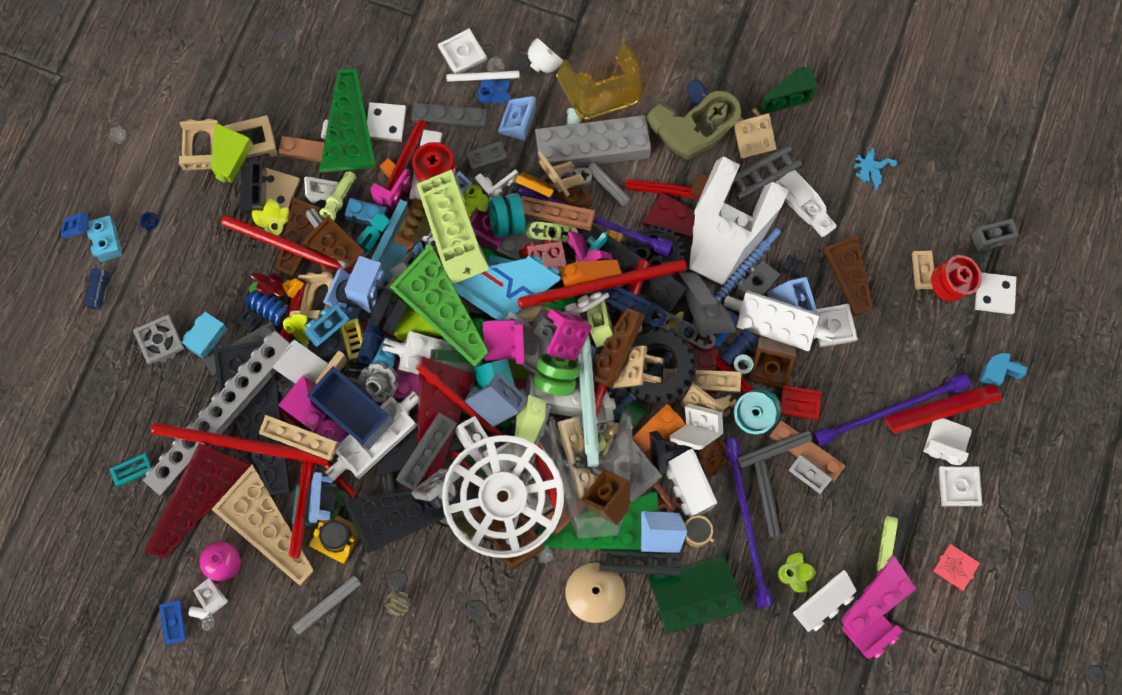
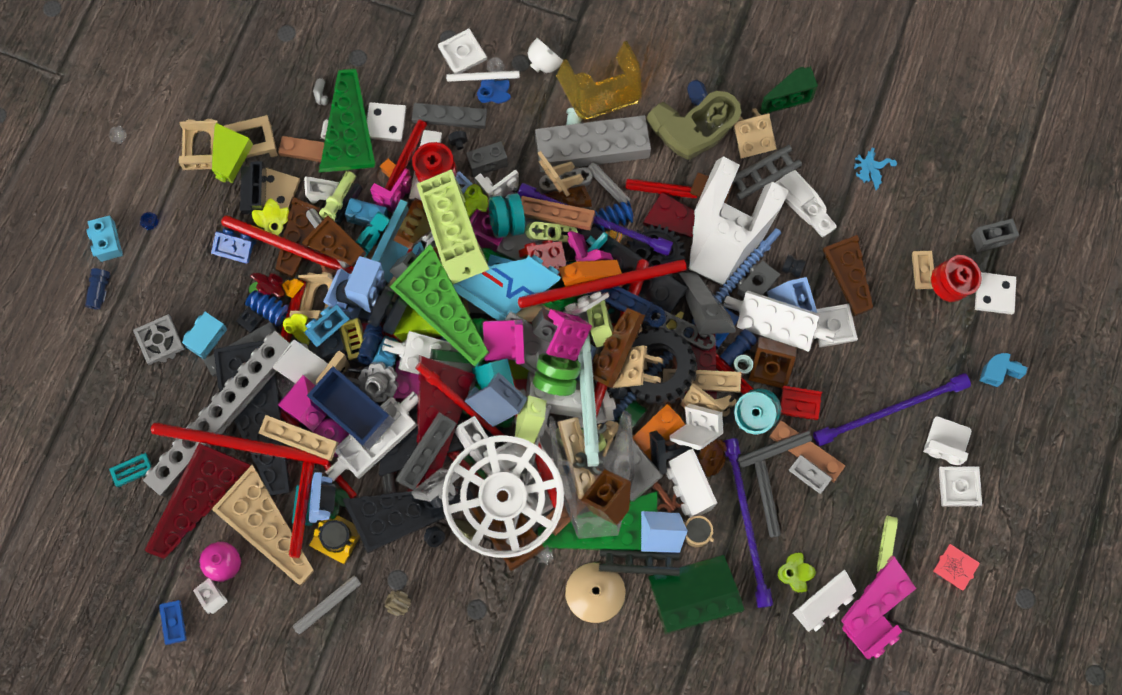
(74, 225): blue plate -> none
(206, 619): arm -> none
(233, 245): none -> bracket
(318, 92): none -> light grey arm
(434, 536): none -> black tile
(458, 139): none -> black tile
(518, 117): light blue slope -> none
(535, 184): light orange tile -> none
(616, 215): none -> blue piece
(943, 408): red tile -> none

